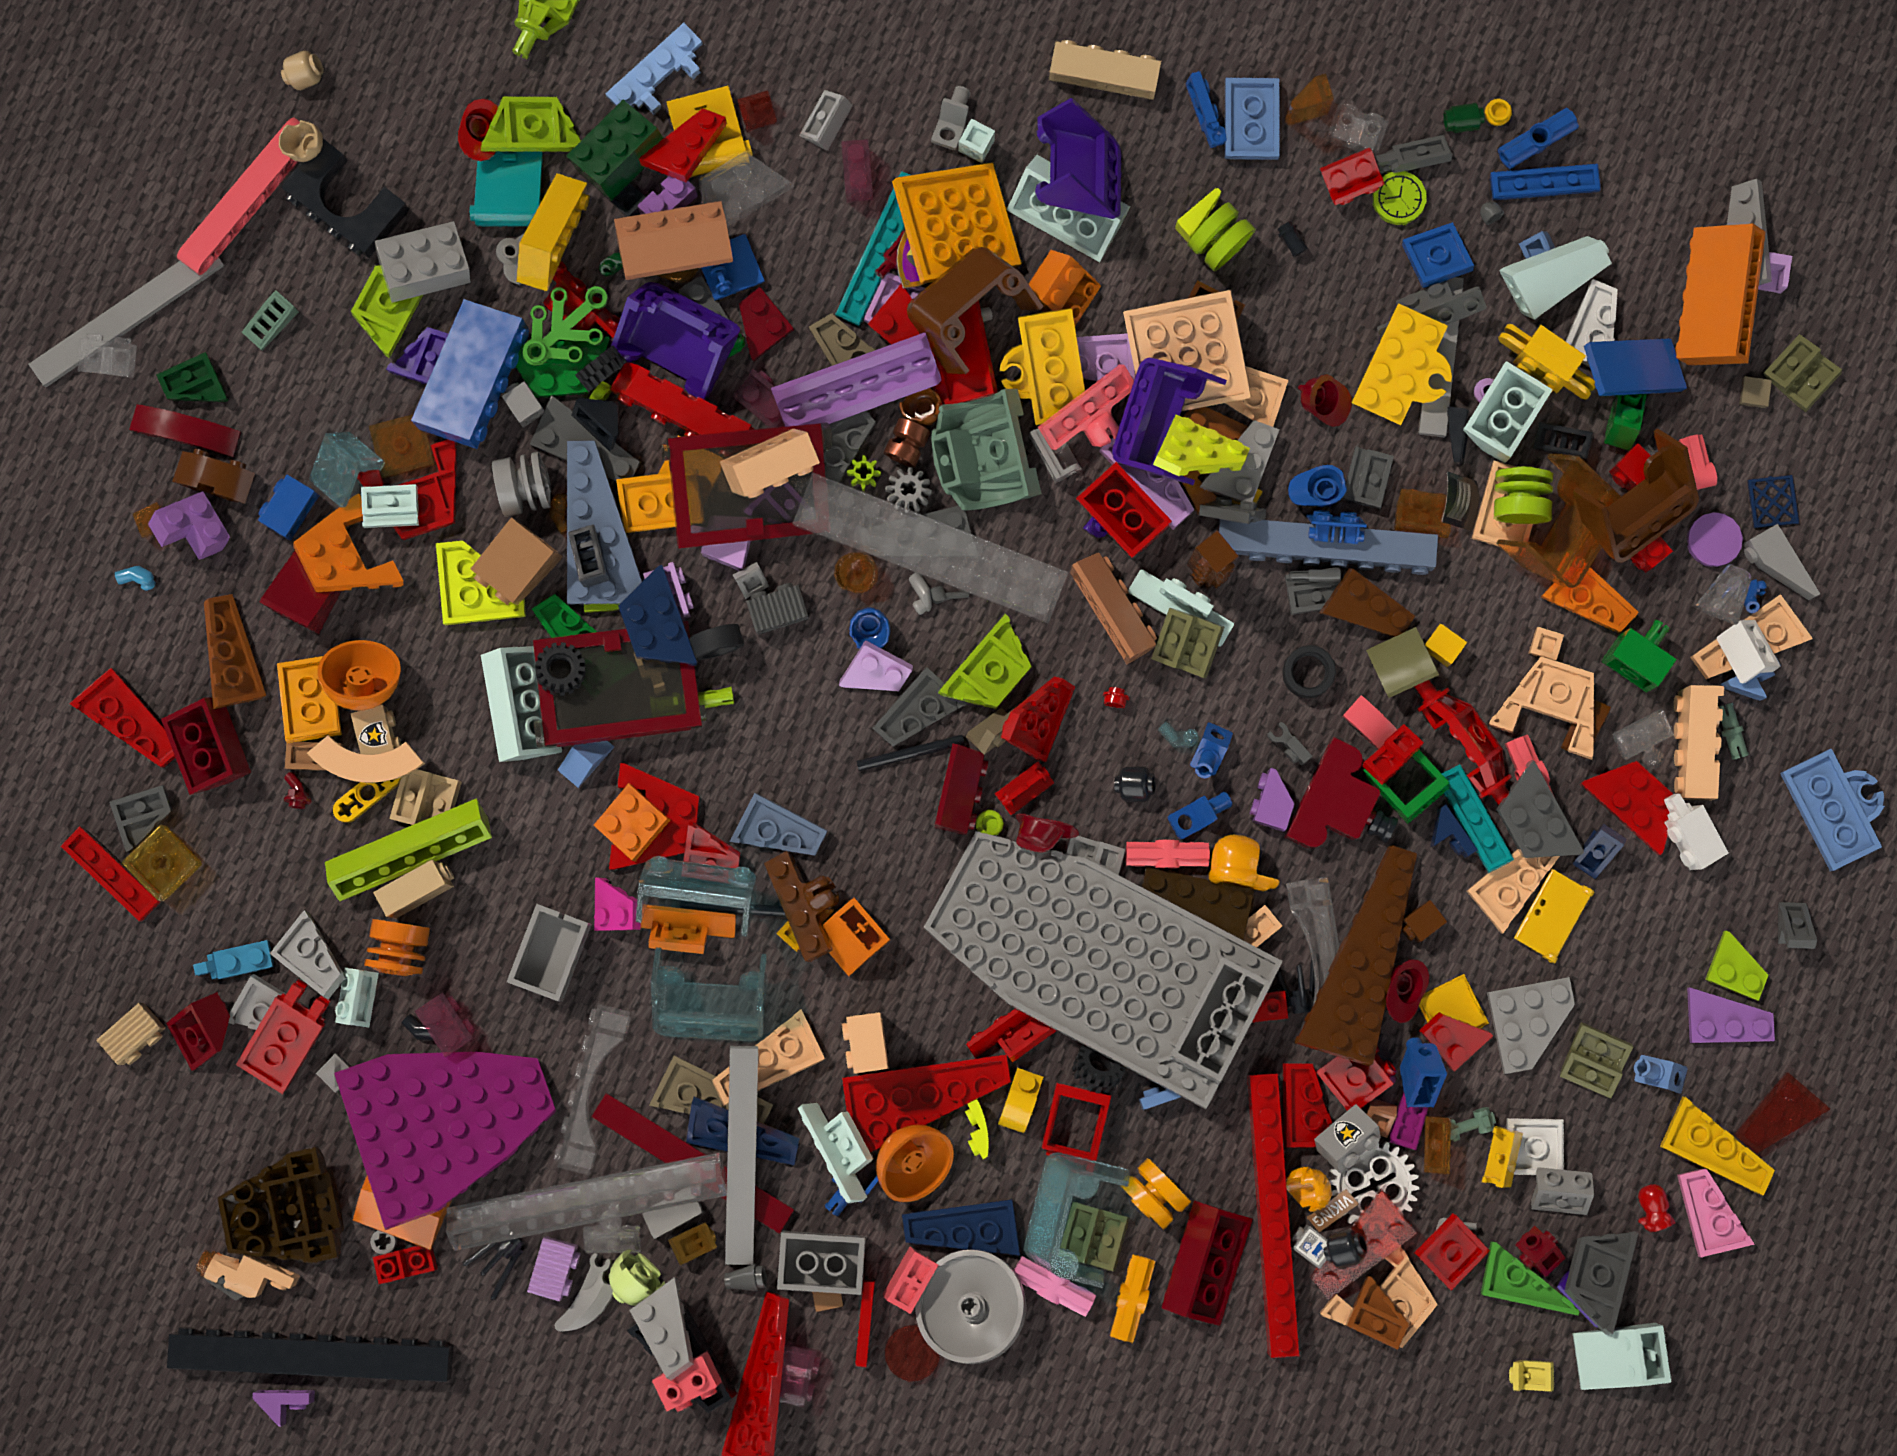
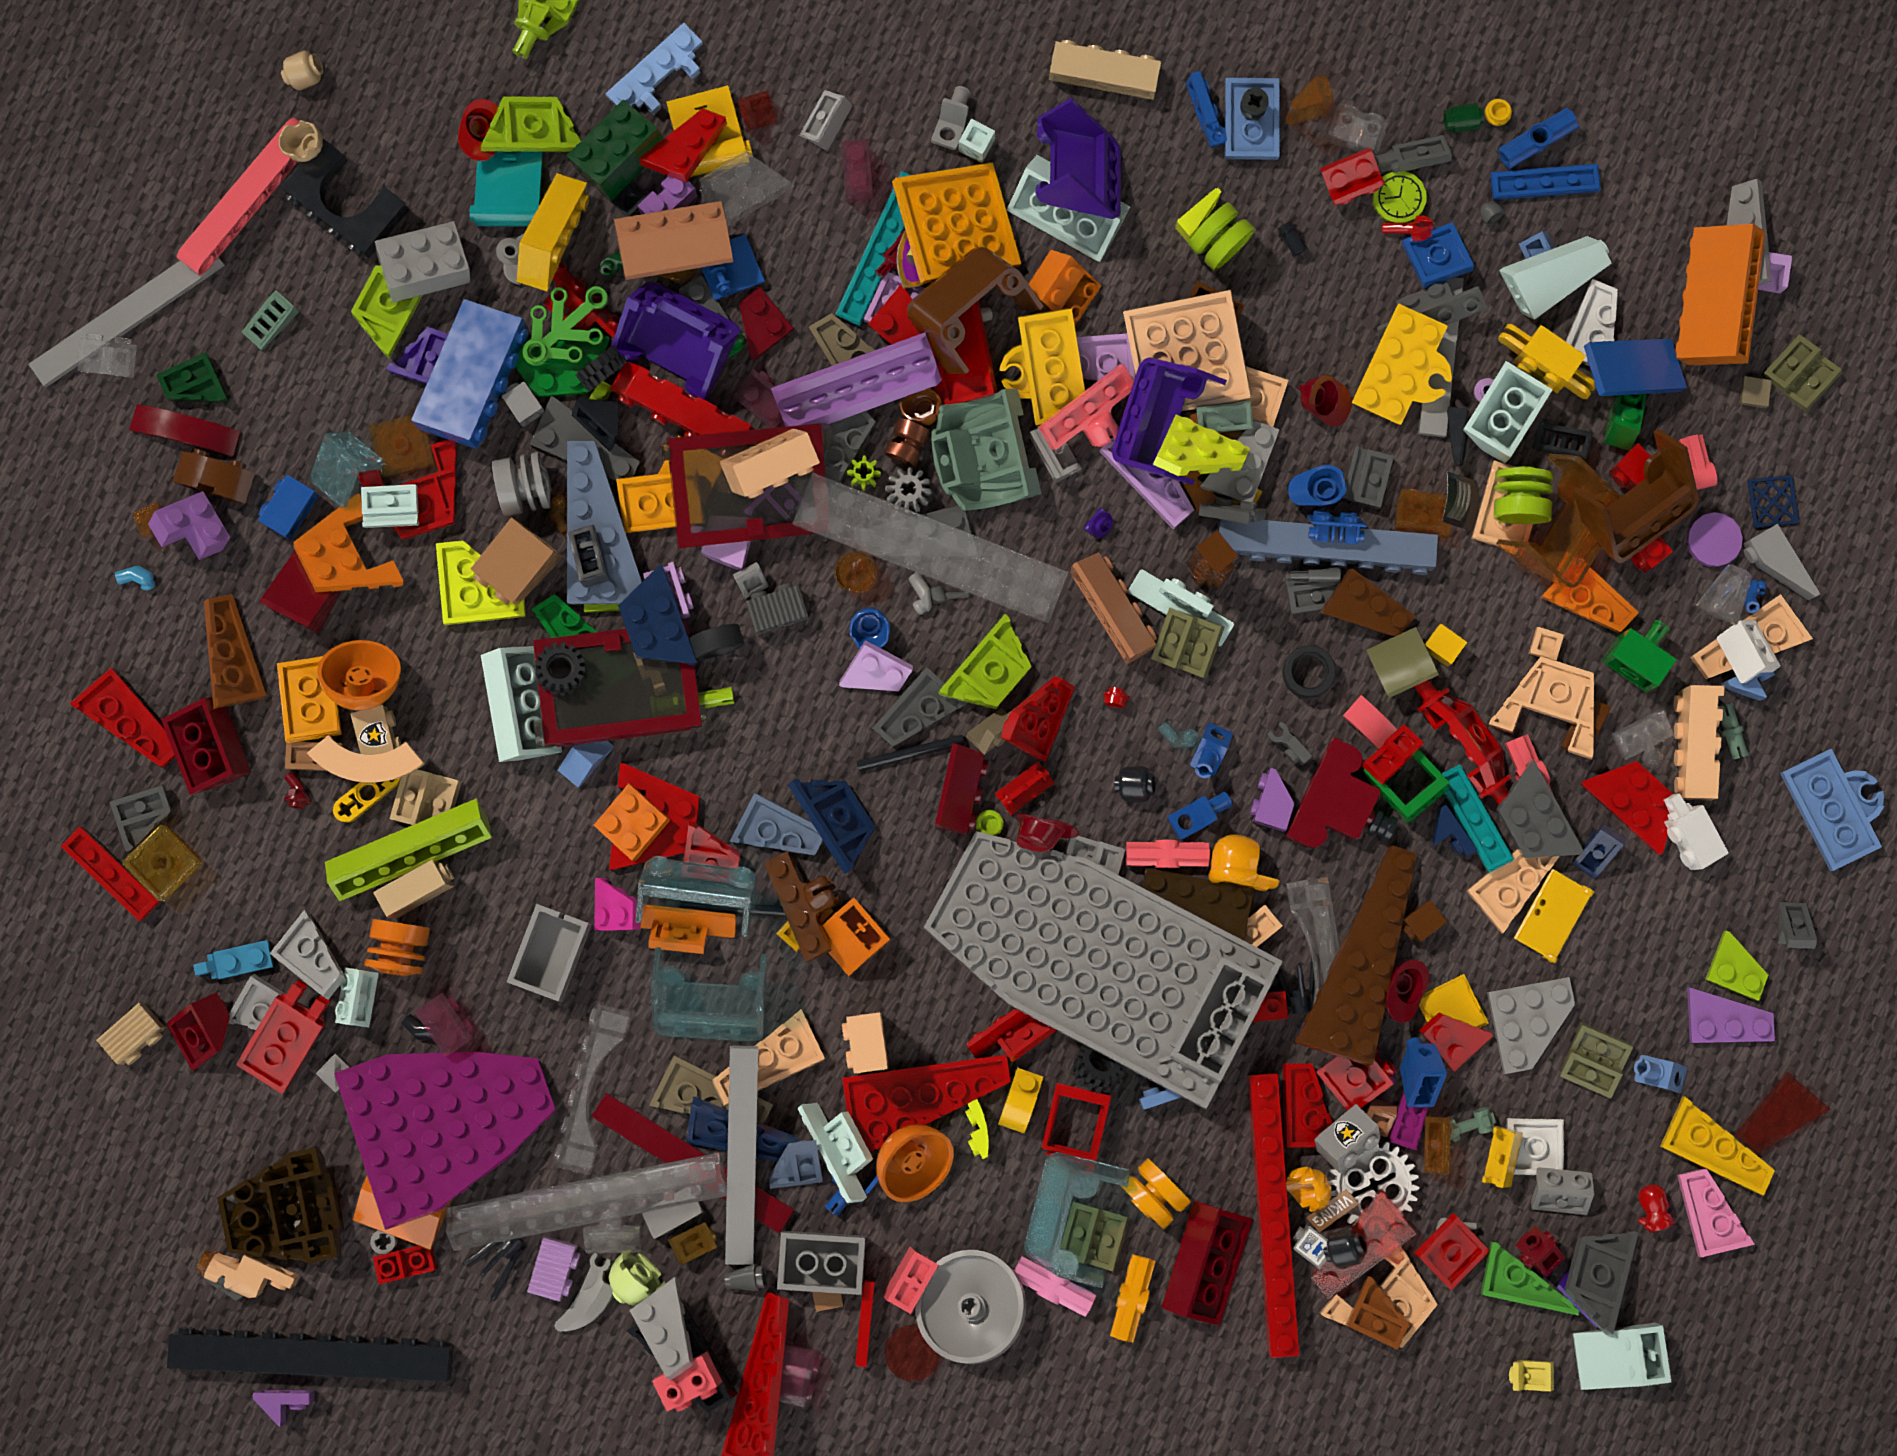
(797, 1166): none -> sand blue wing
(836, 817): none -> dark blue wing
(972, 1227): dark blue wing -> none
(1124, 510): red slope -> none
(1226, 416): none -> sand green plate
(1251, 109): none -> pearl dark grey wheel
(1419, 229): none -> red bar

